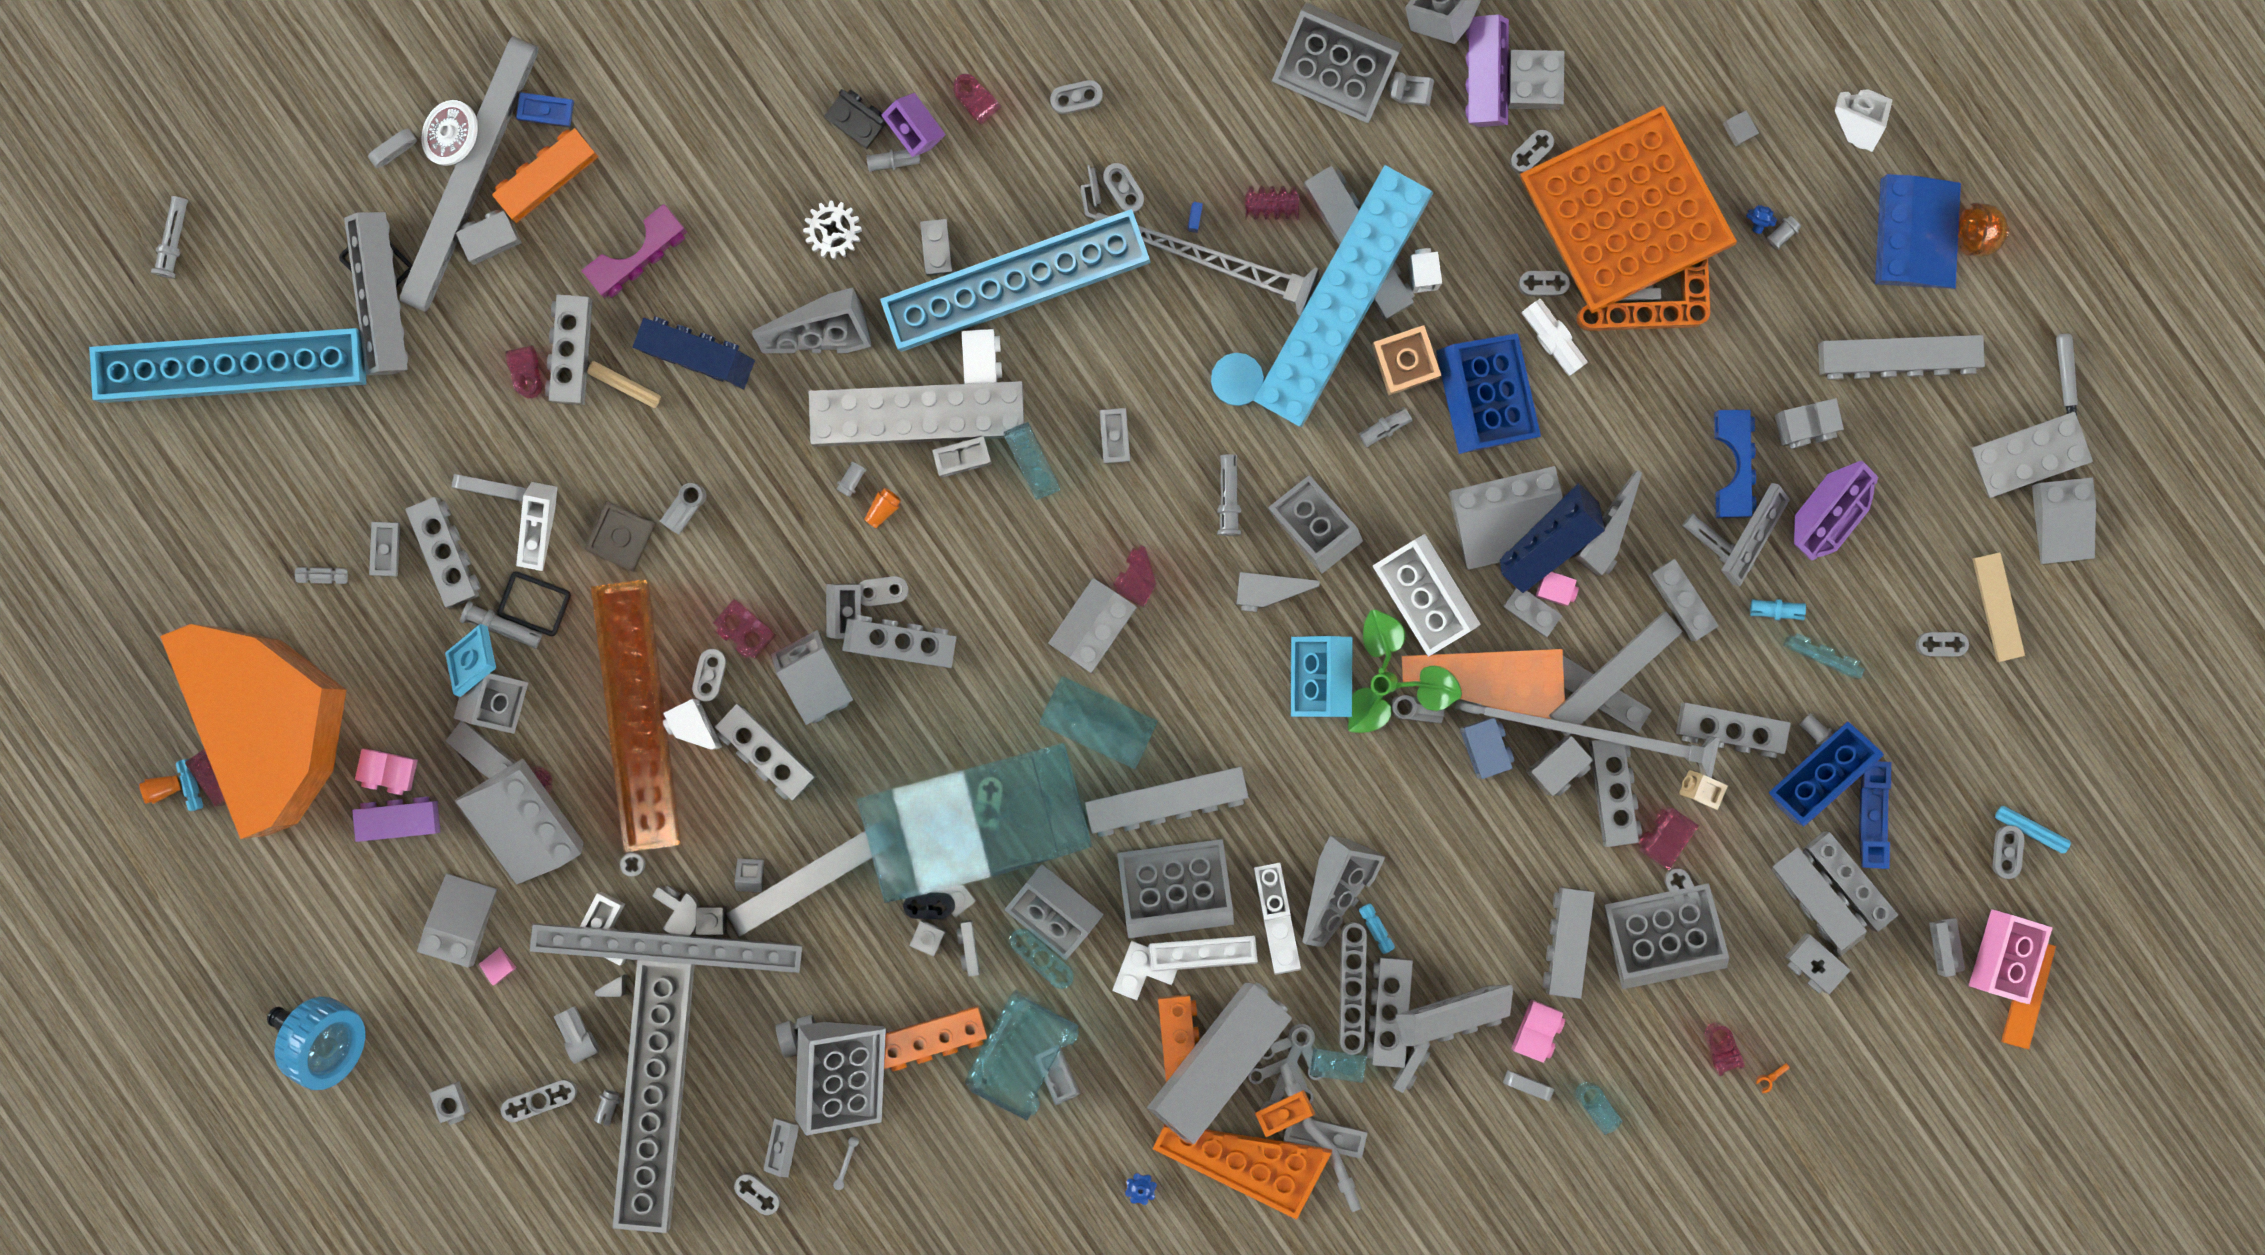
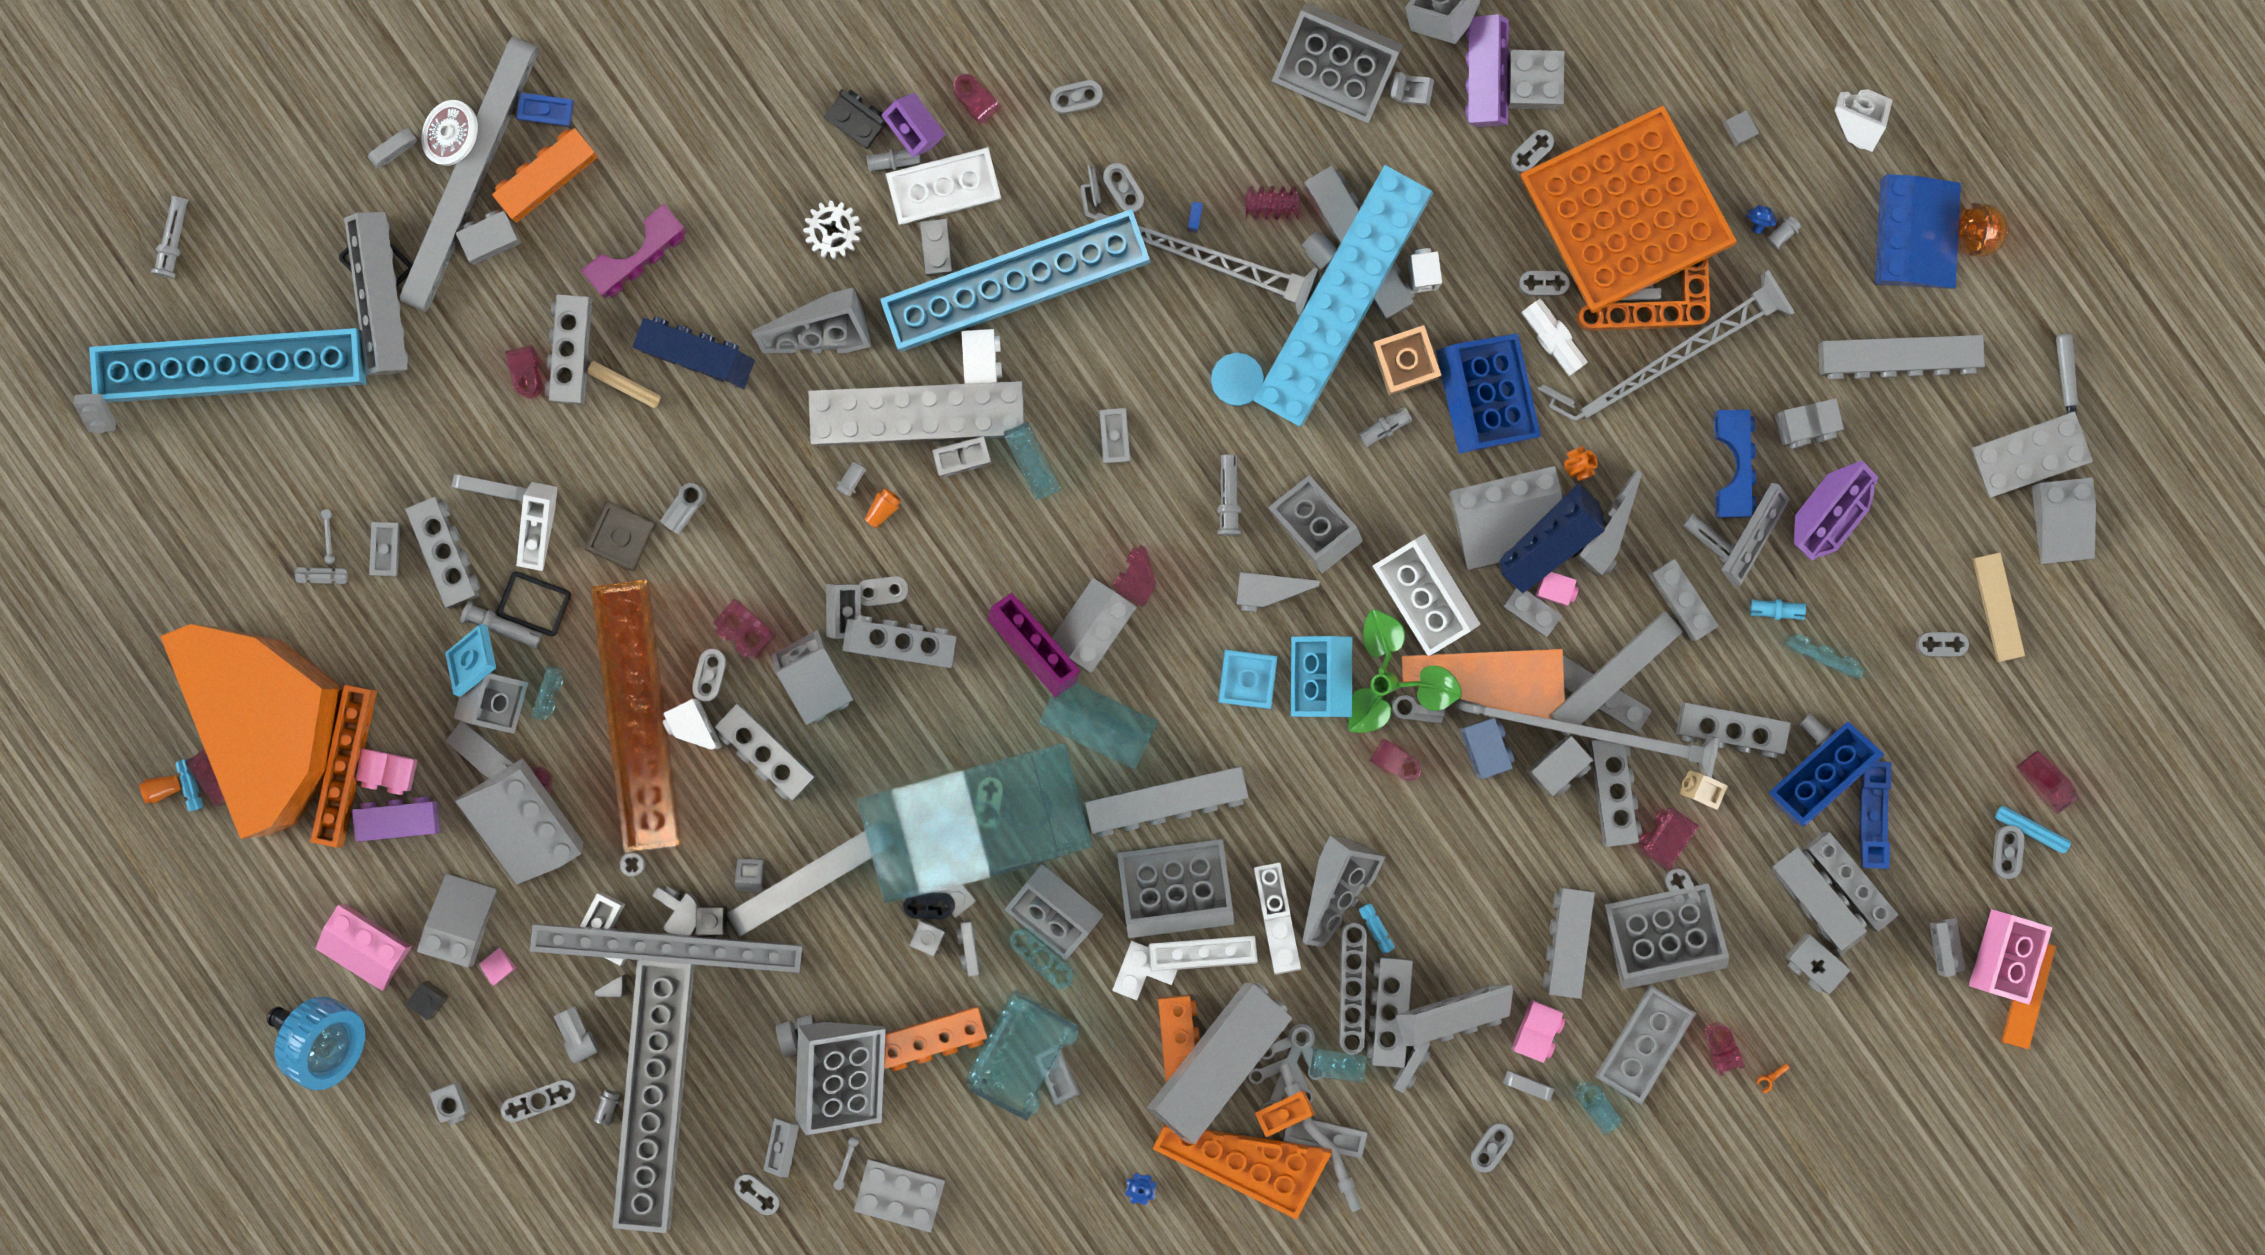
(94, 413): none -> light grey plate
(327, 515): none -> light grey hinge
(342, 764): none -> orange brick
(362, 946): none -> bright pink slope
(427, 1000): none -> black brick
(544, 705): none -> clear light blue plate
(899, 1195): none -> light grey plate
(943, 186): none -> white tile
(1033, 645): none -> magenta brick
(1247, 679): none -> medium azure tile
(1319, 250): none -> light grey brick
(1392, 758): none -> clear pink piece
(1492, 1147): none -> light grey plate
(1580, 463): none -> orange gear
(1645, 1044): none -> light grey tile
(1768, 299): none -> light grey piece
(2048, 782): none -> clear pink slope

